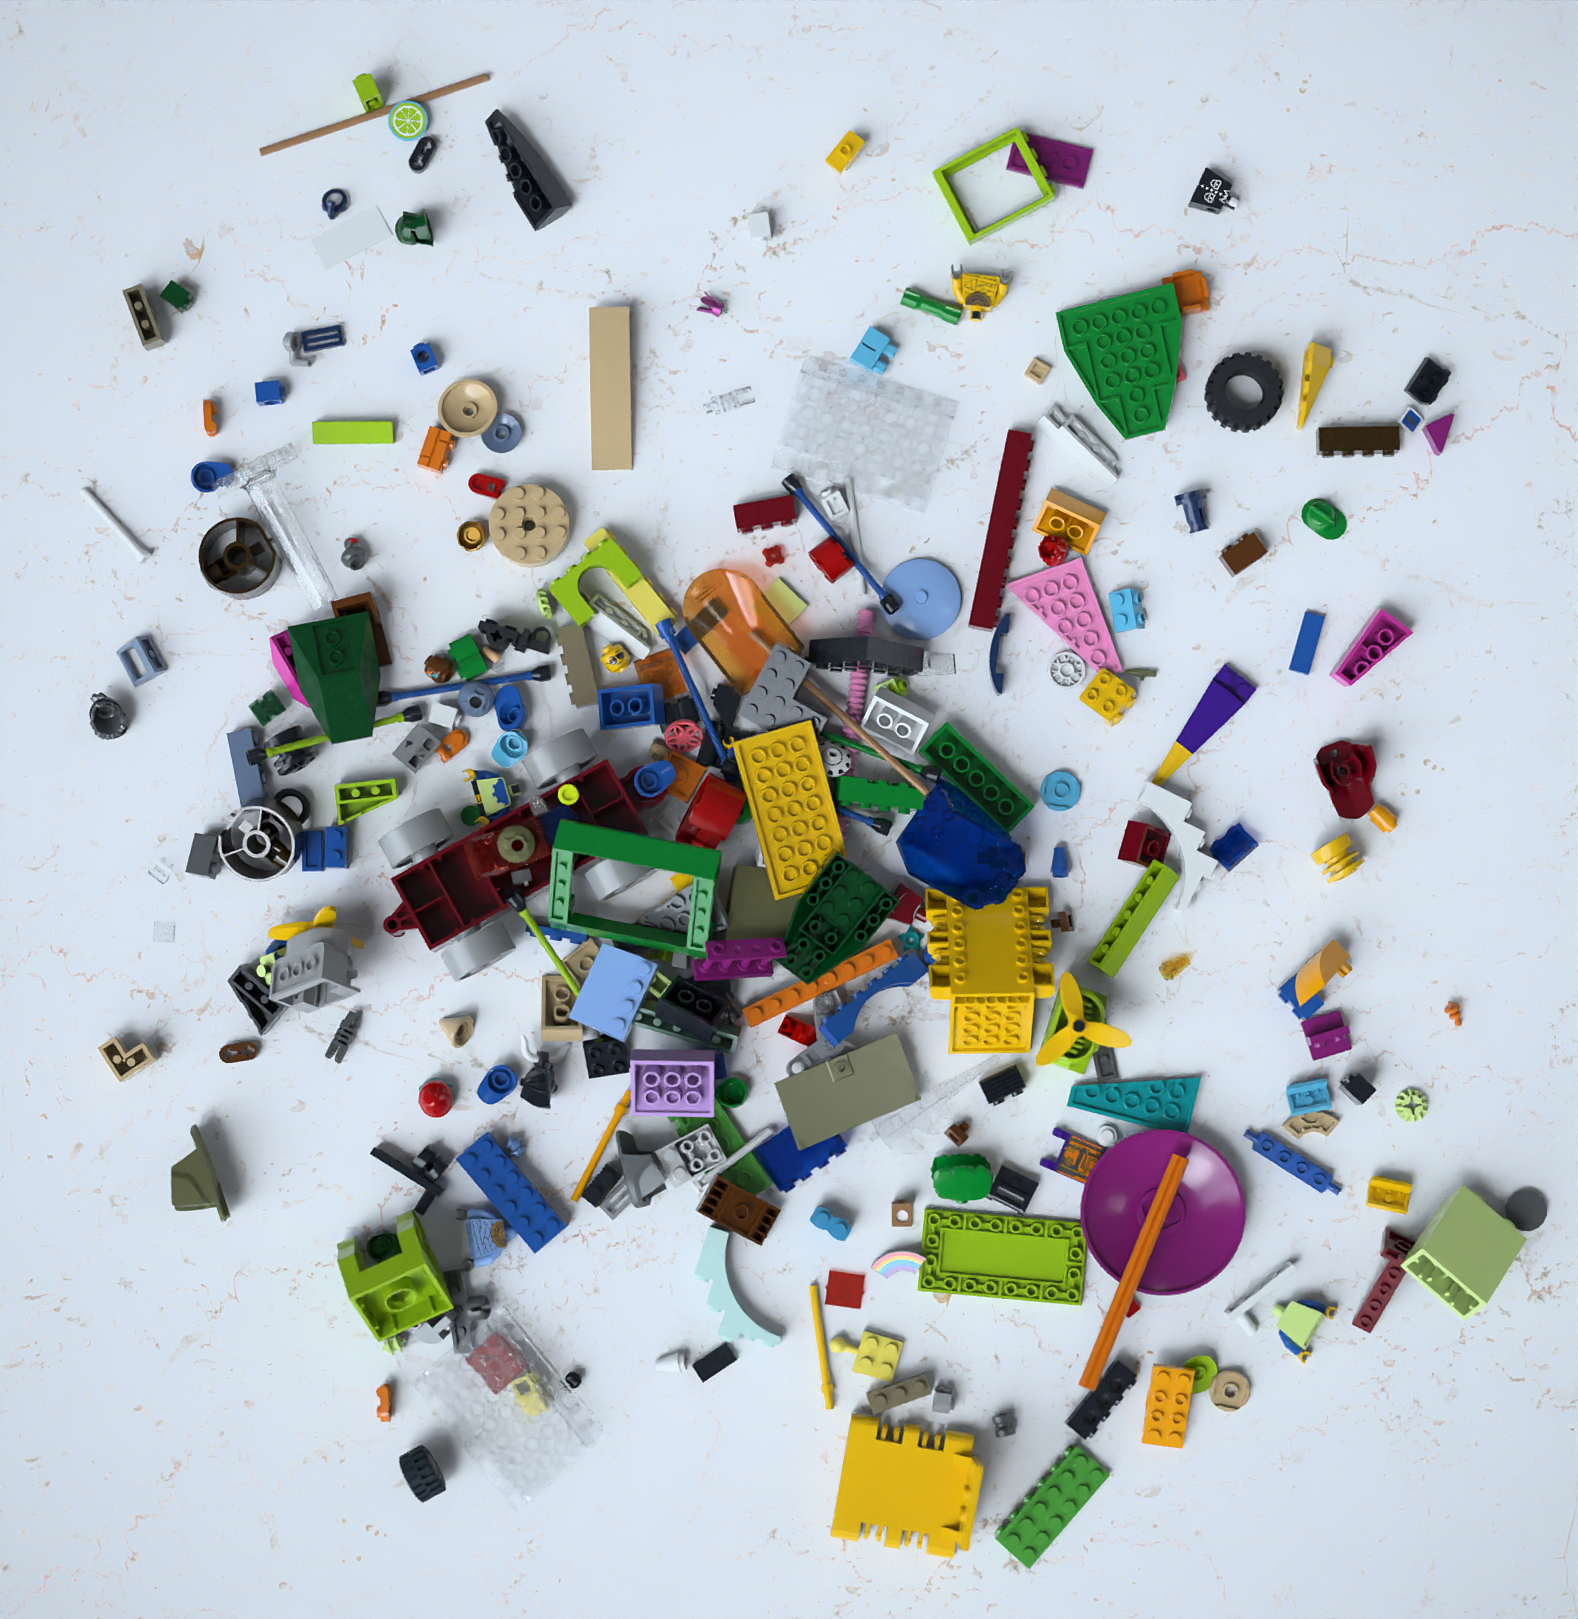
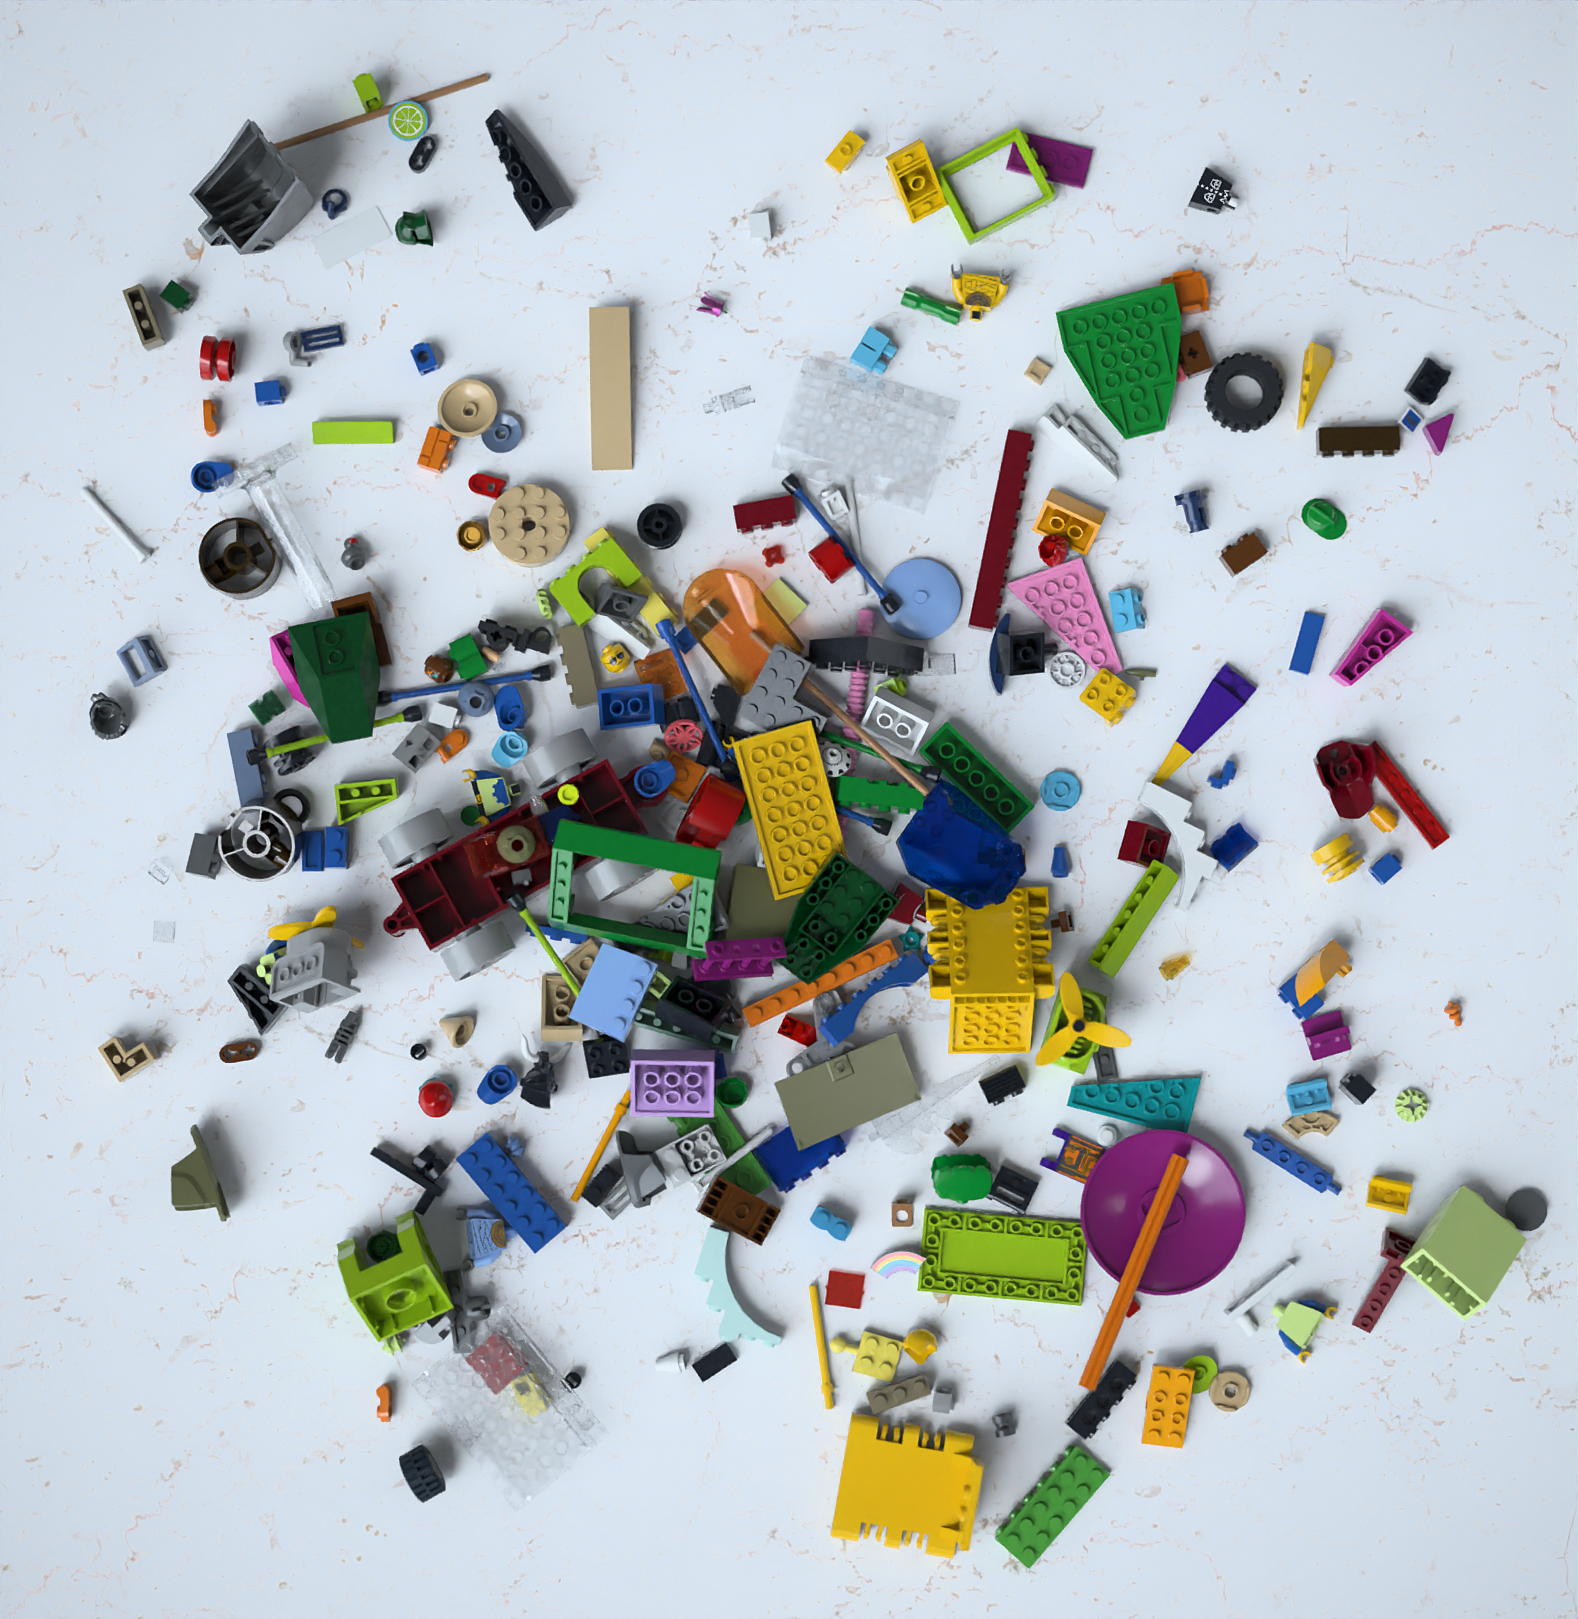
(217, 358): none -> red wheel
(251, 195): none -> dark grey piece
(416, 1049): none -> black hinge
(618, 602): none -> dark grey slope
(659, 538): none -> black wheel
(915, 181): none -> yellow brick
(920, 1344): none -> yellow hair
(1022, 652): none -> black brick
(1201, 363): none -> reddish brown brick
(1228, 773): none -> blue bracket
(1385, 868): none -> blue brick
(1408, 799): none -> red plate

